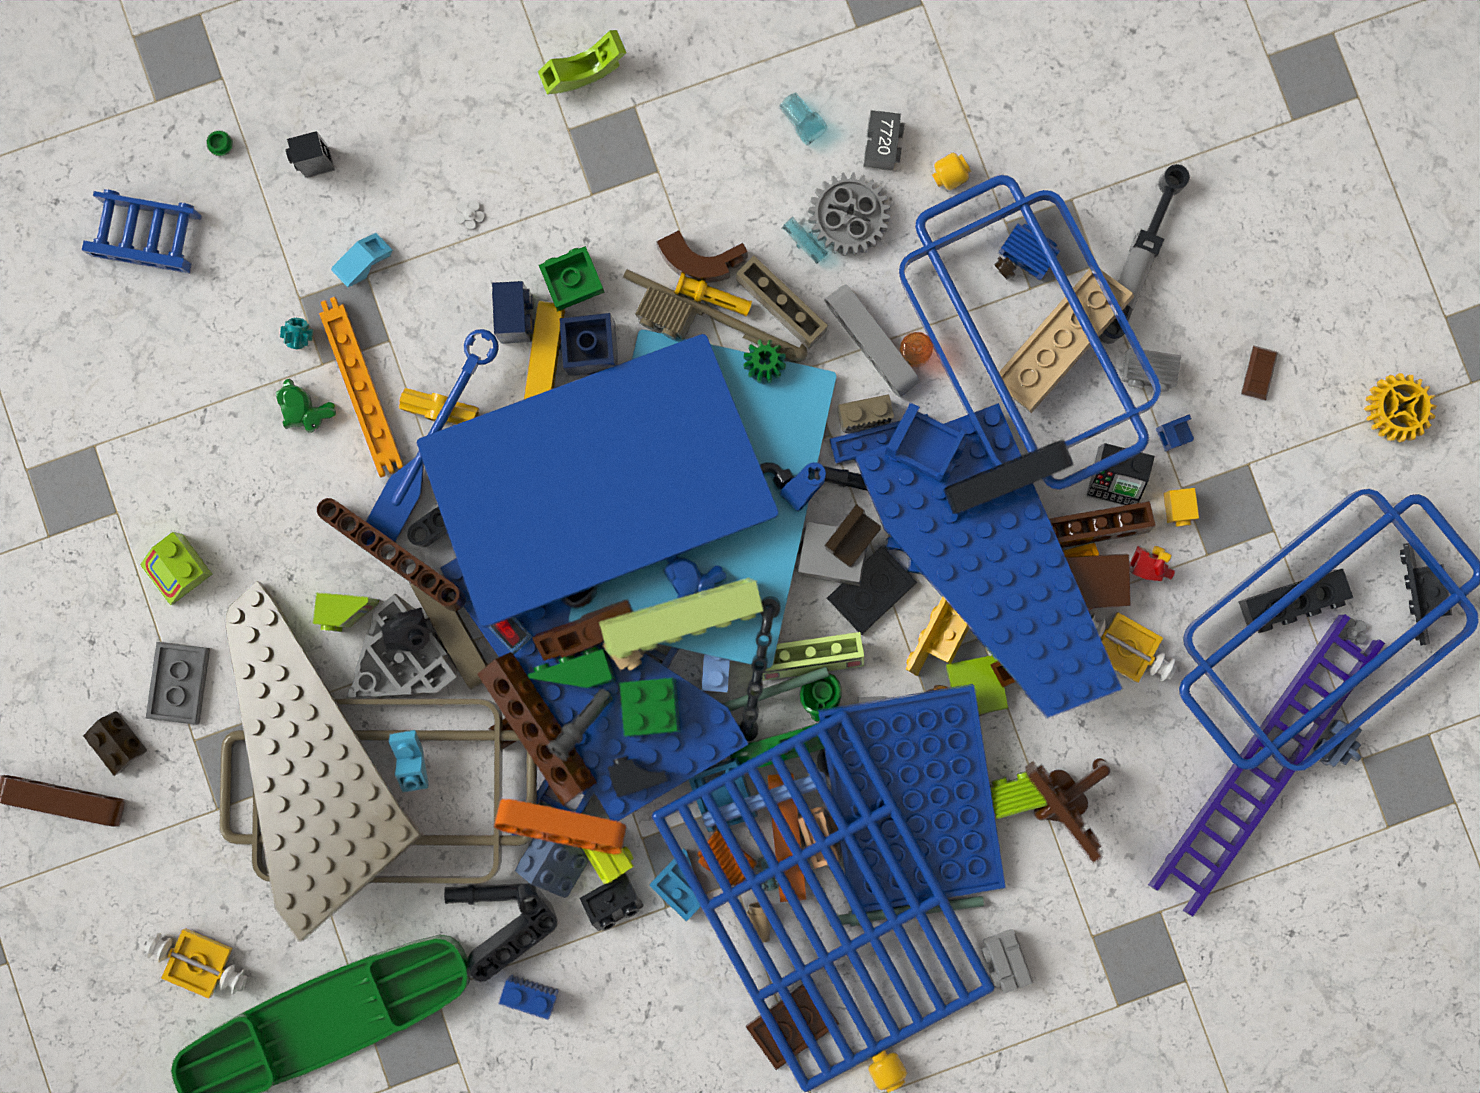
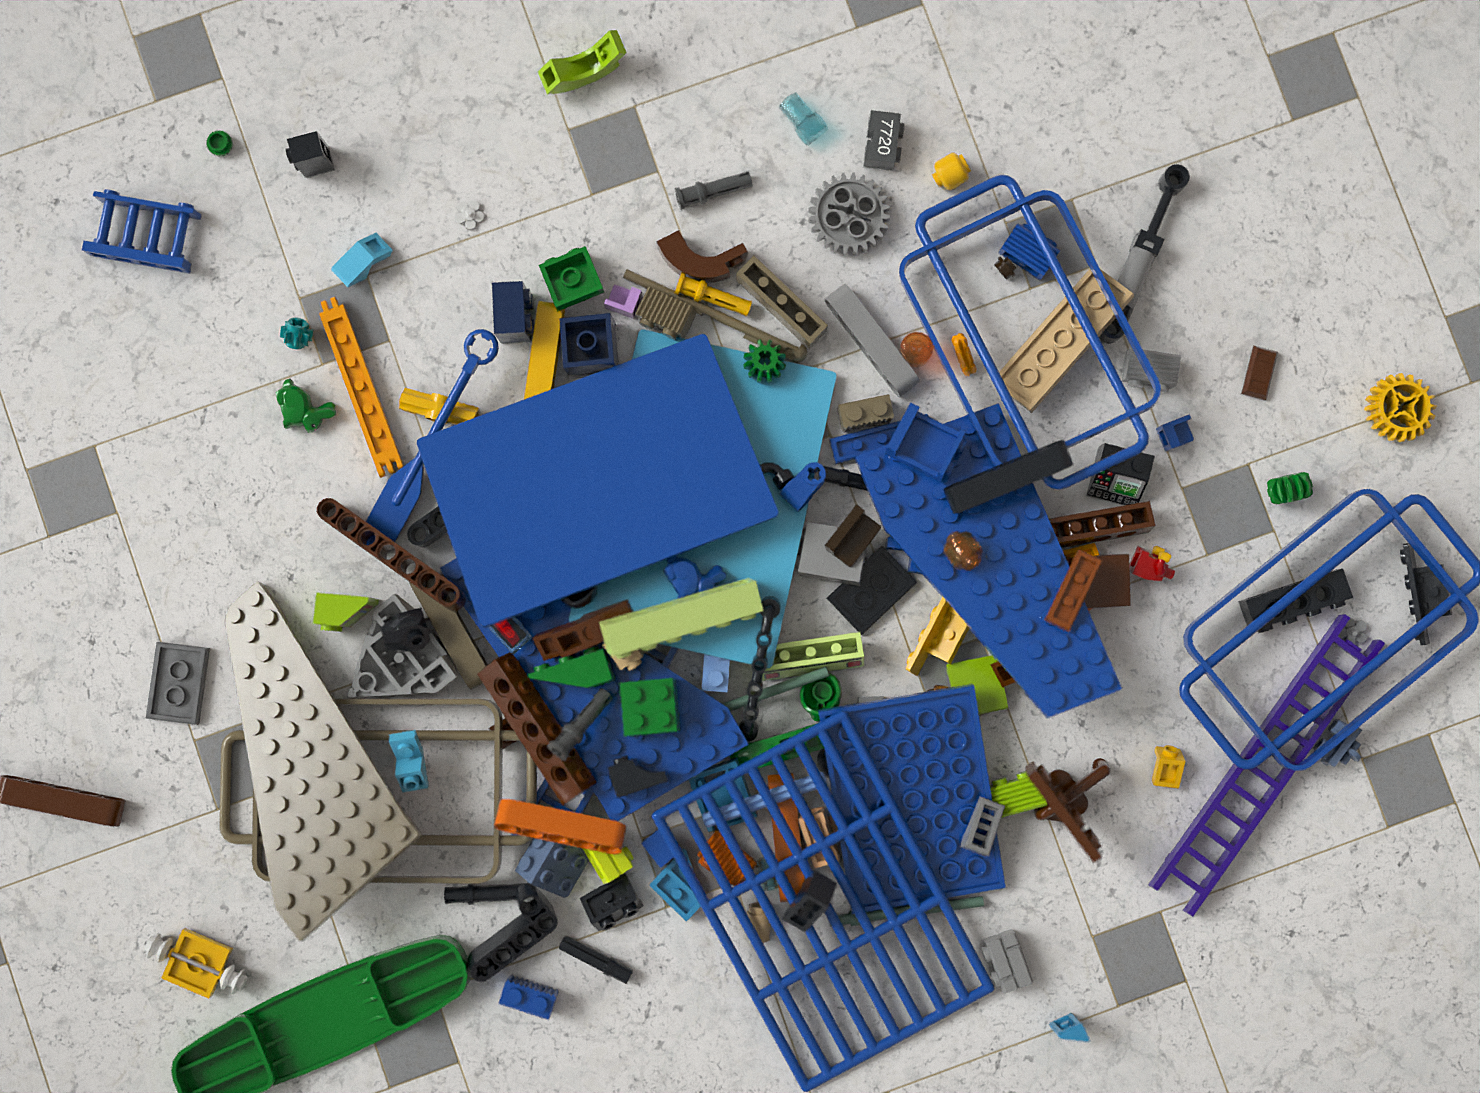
(114, 742): dark brown bracket -> none
(175, 567): lime slope -> none
(607, 965): none -> black axle
(624, 300): none -> lavender panel
(657, 848): none -> blue panel
(701, 192): none -> dark grey pin
(764, 1039): reddish brown tile -> none
(804, 240): clear light blue pin -> none
(810, 901): none -> black arch
(887, 1071): yellow head -> none
(963, 354): none -> light orange axle
(963, 550): none -> clear orange head
(974, 823): none -> light grey slope
(1069, 1028): none -> dark azure slope
(1073, 590): none -> dark orange tile
(1132, 648): yellow plate -> none
(1168, 767): none -> yellow bracket
(1181, 506): yellow brick -> none
(1289, 488): none -> green gear

